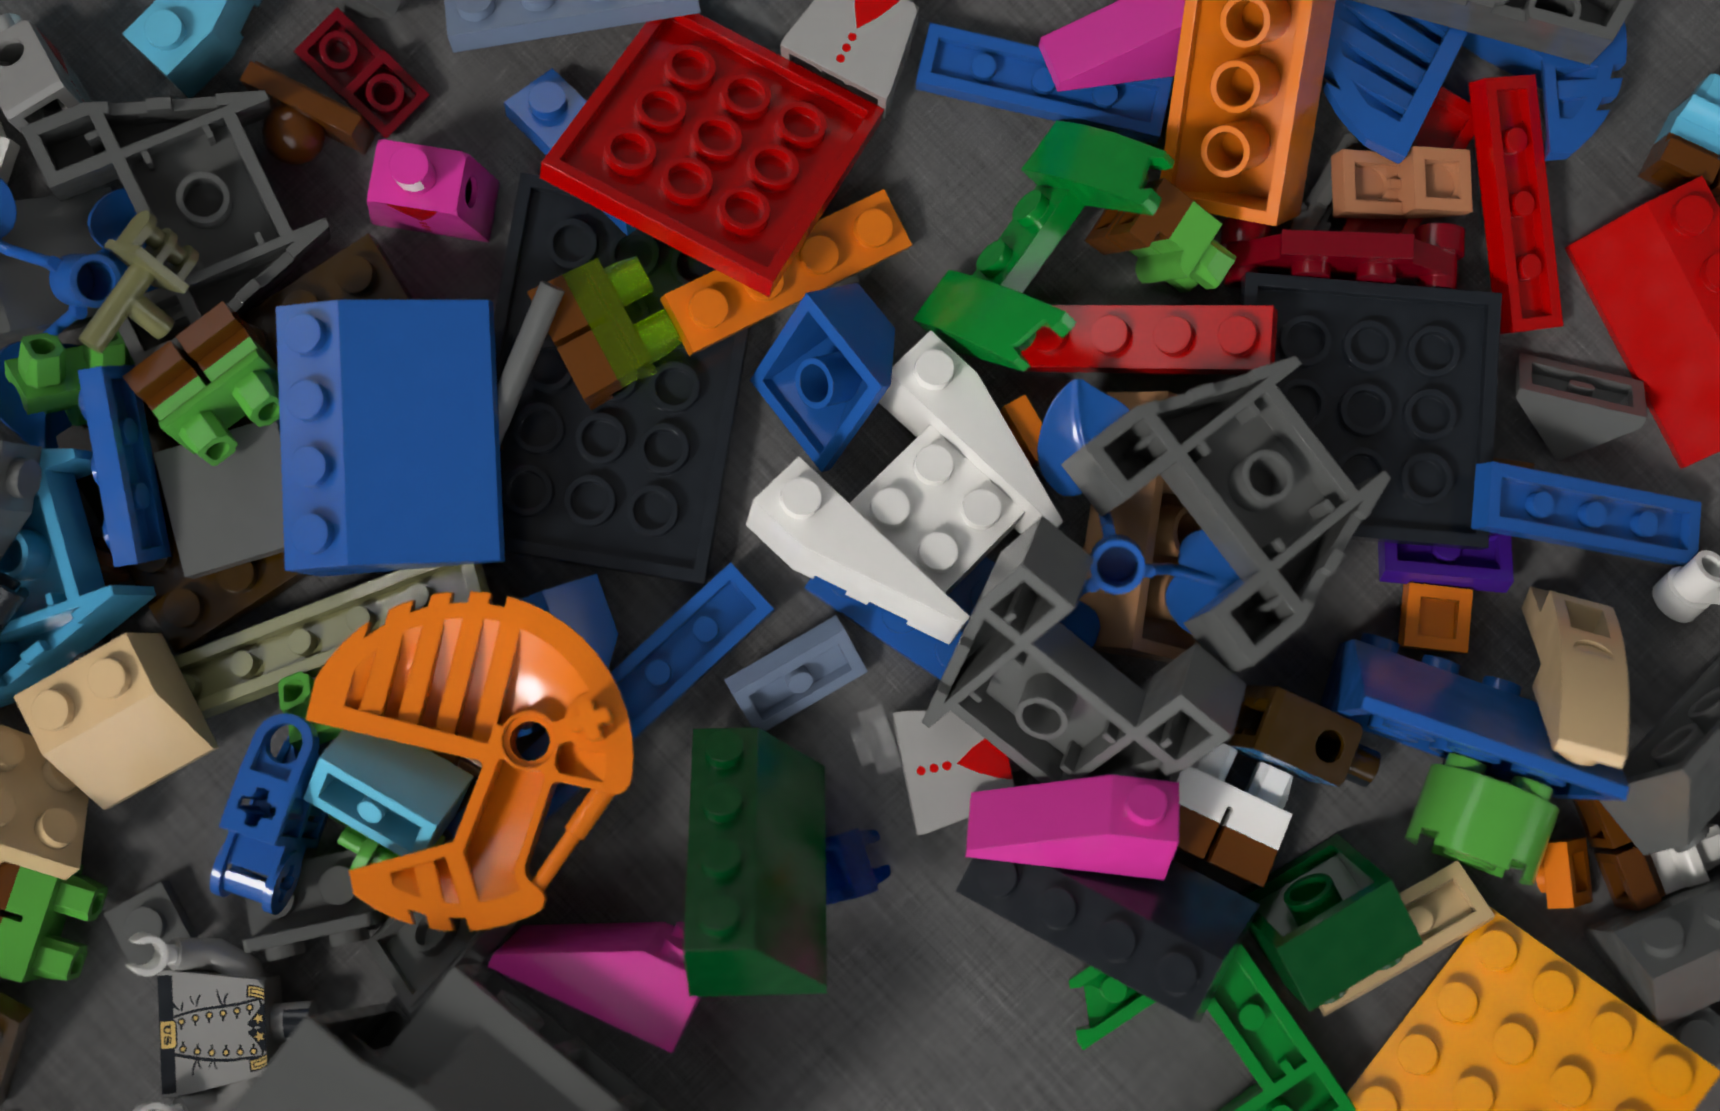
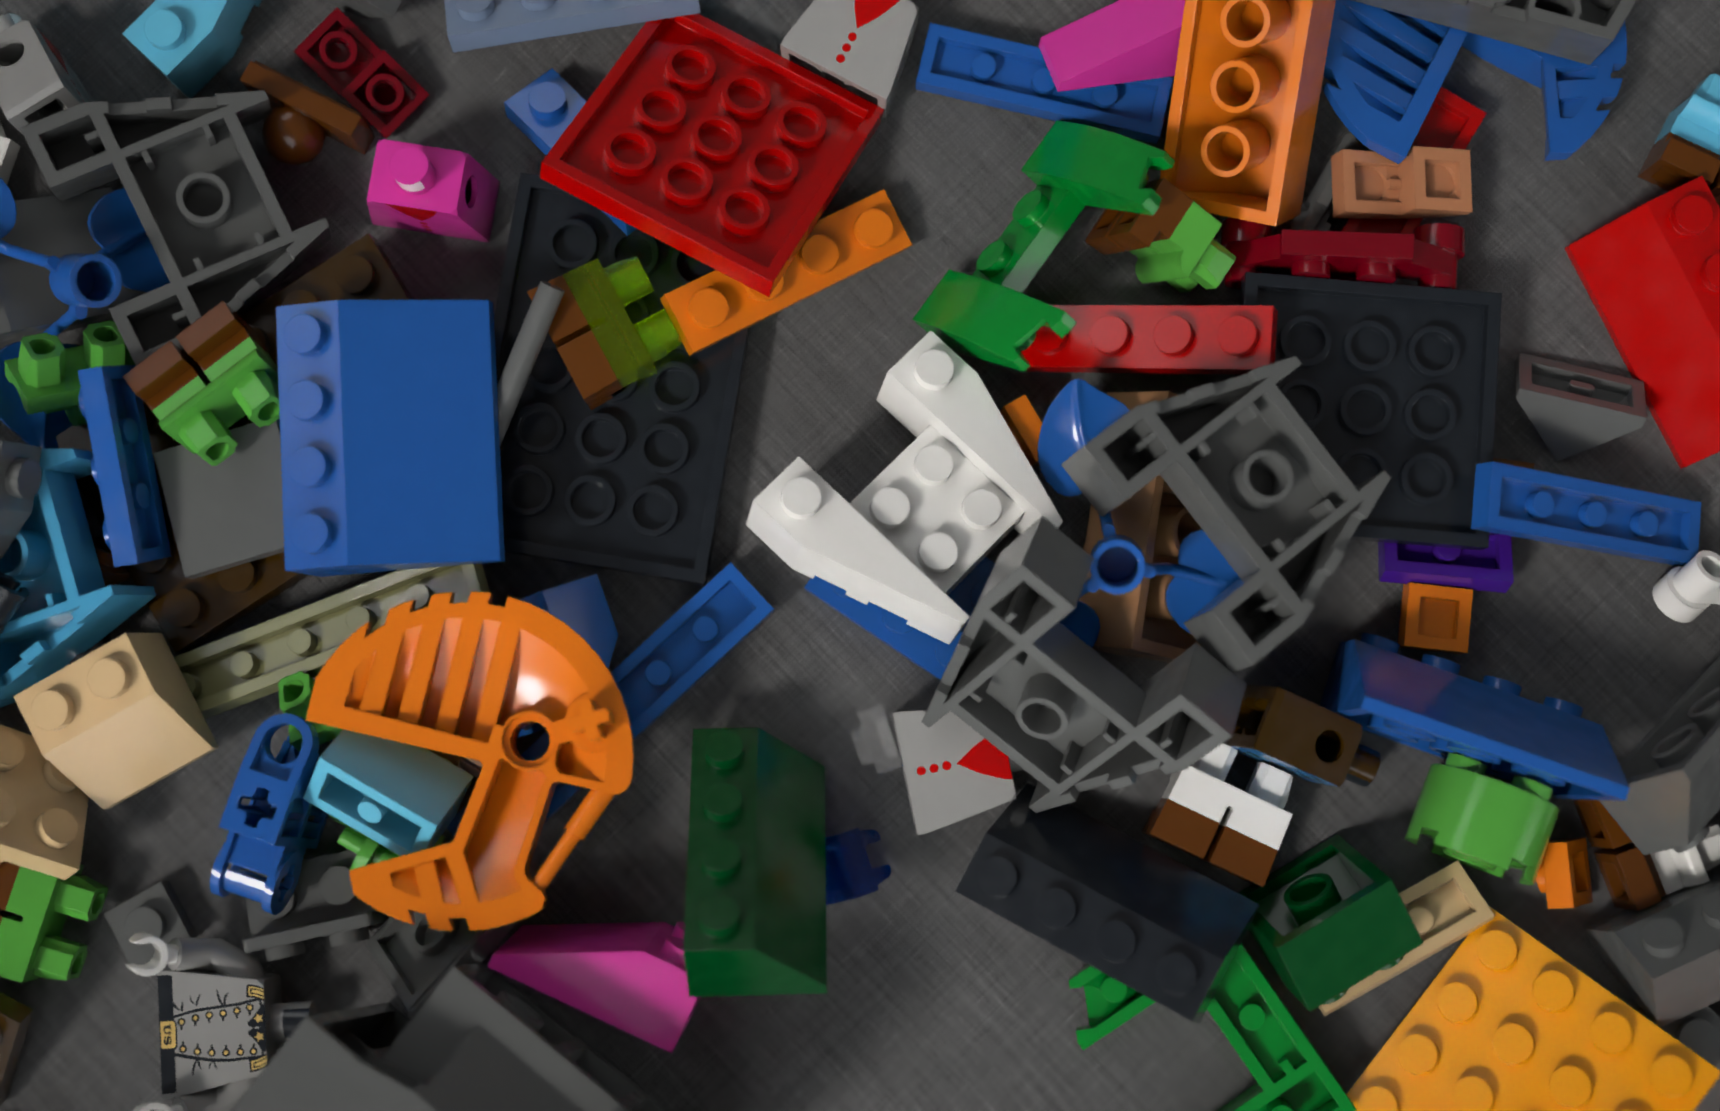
(143, 270): olive arm -> none
(796, 675): sand blue plate -> none
(828, 369): blue slope -> none
(1079, 825): dark pink slope -> none
(1516, 202): red plate -> none
(1580, 677): tan slope -> none

